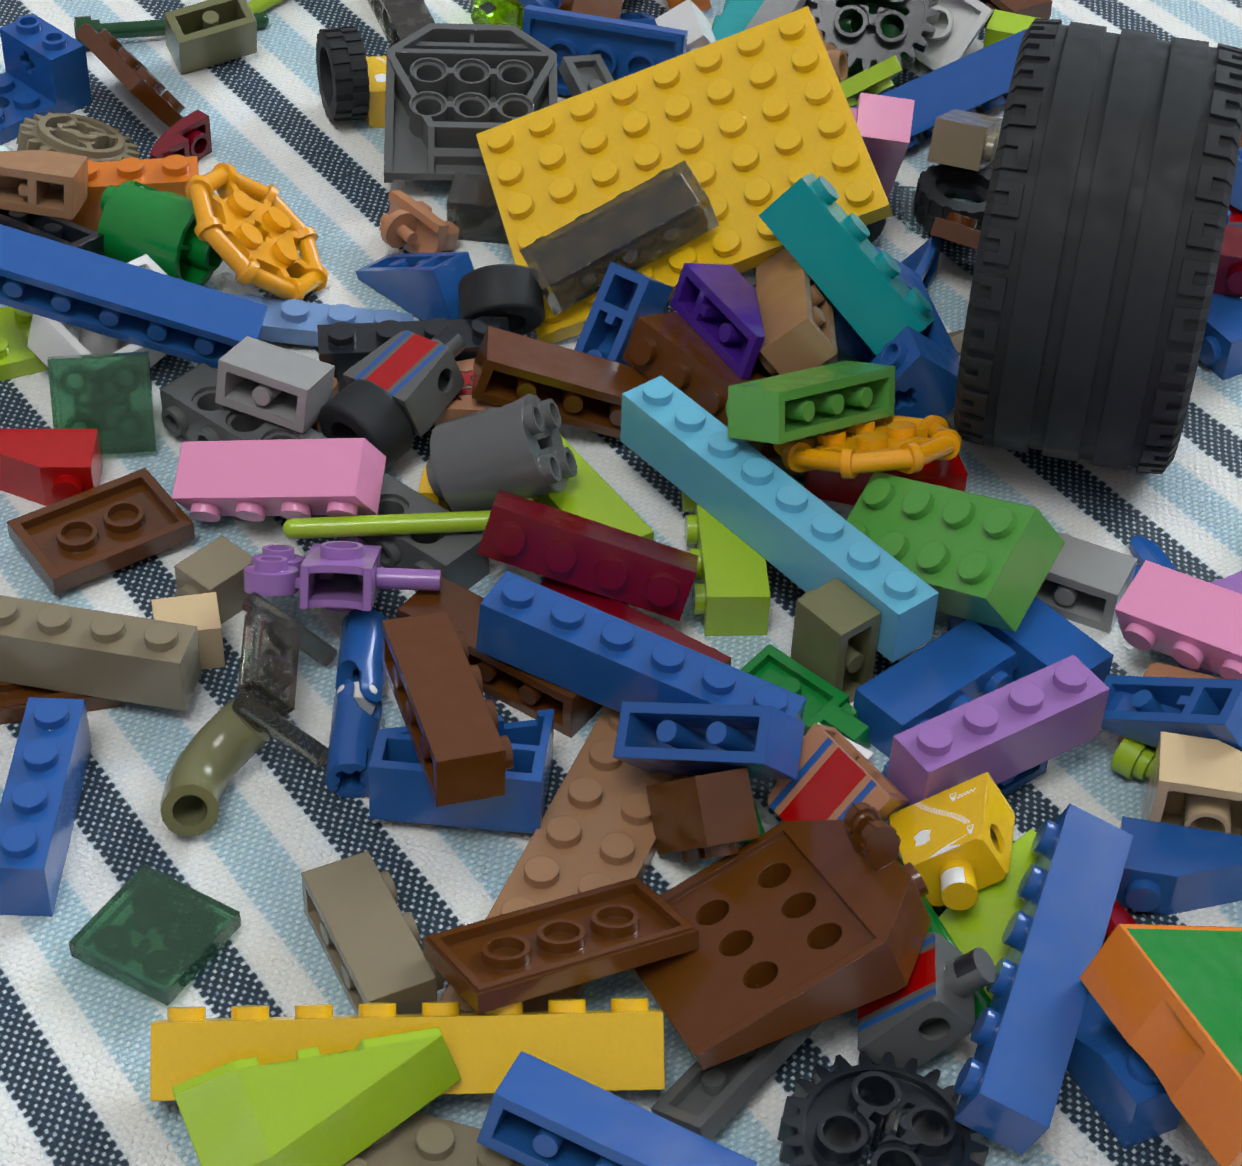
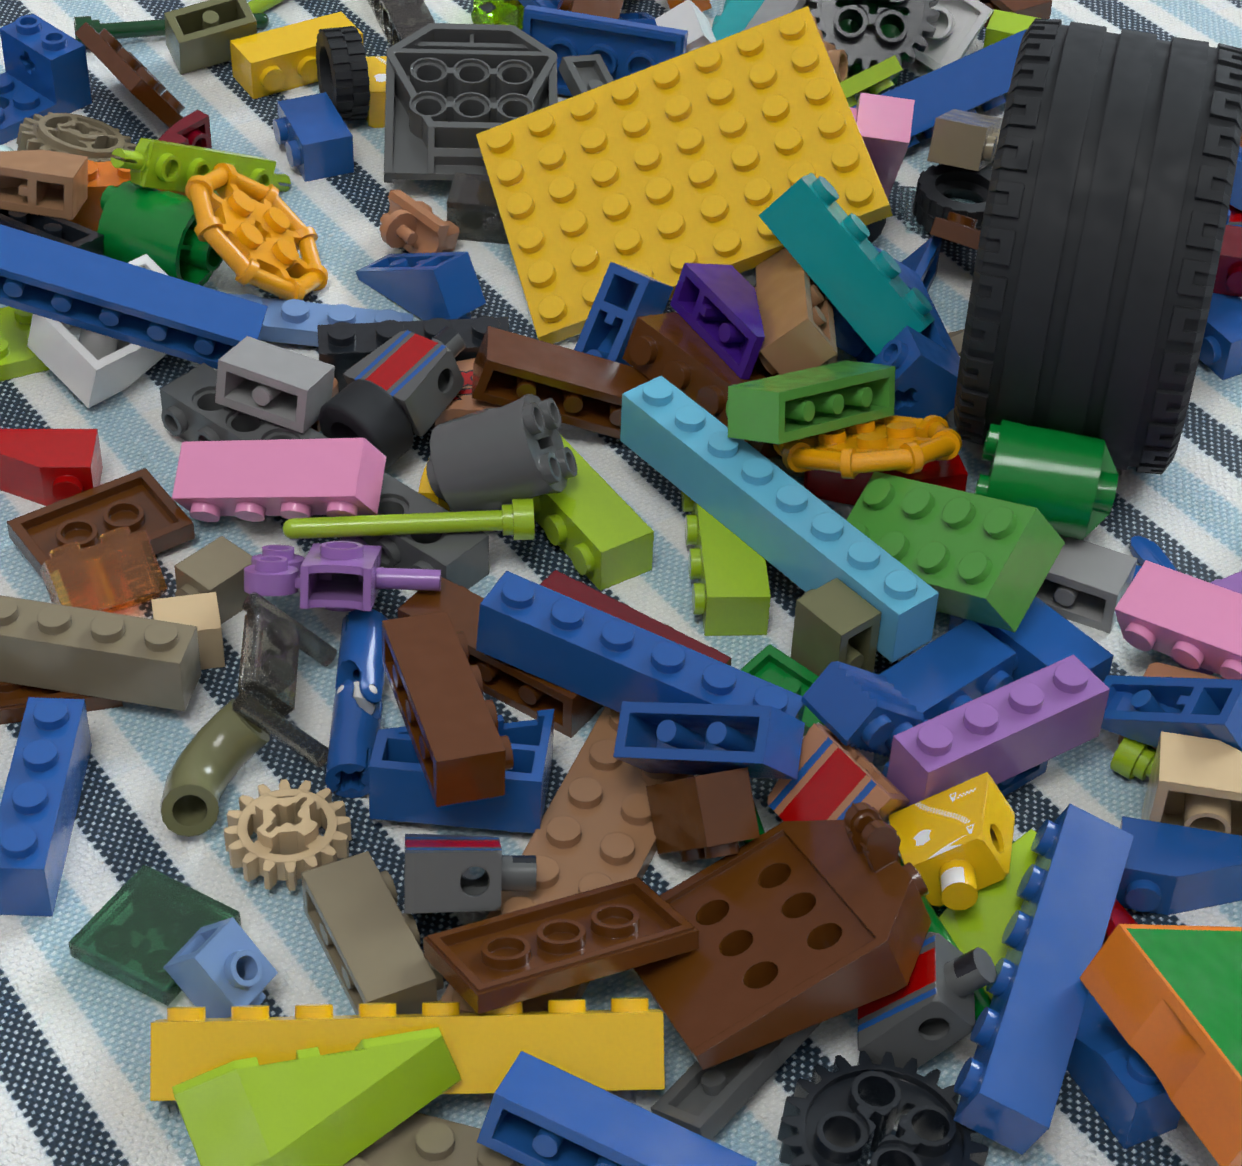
(107, 395): clear green tile -> none
(107, 575): none -> clear orange brick
(171, 165): none -> lime plate
(221, 969): none -> medium blue brick
(281, 56): none -> yellow brick
(286, 833): none -> tan gear
(314, 137): none -> blue brick
(436, 868): none -> dark grey torso
(503, 292): black tyre -> none
(589, 555): dark red brick -> none
(626, 231): clear smoke brick -> none
(860, 707): none -> blue brick
(1051, 470): none -> green cylinder

